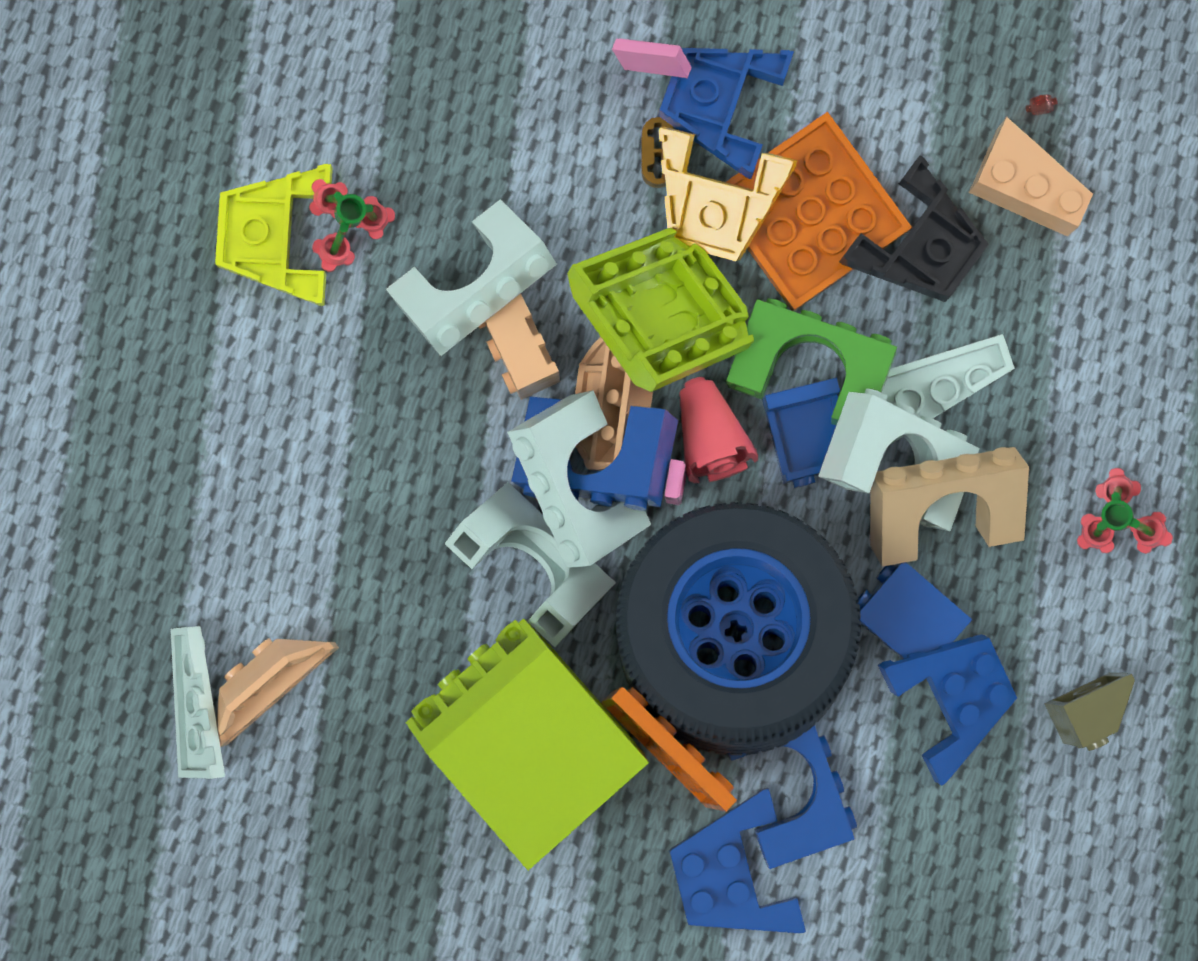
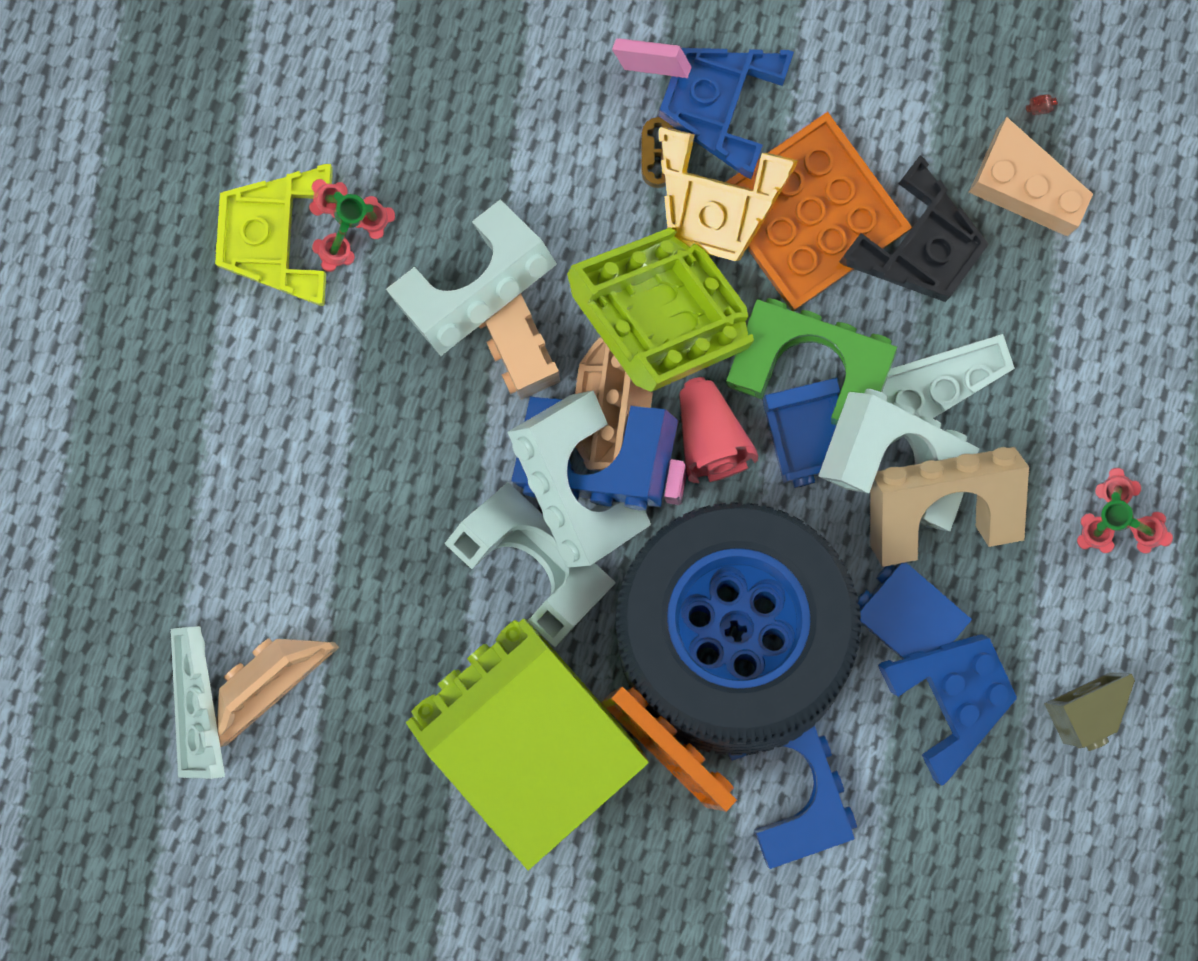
(717, 877): blue wing -> none

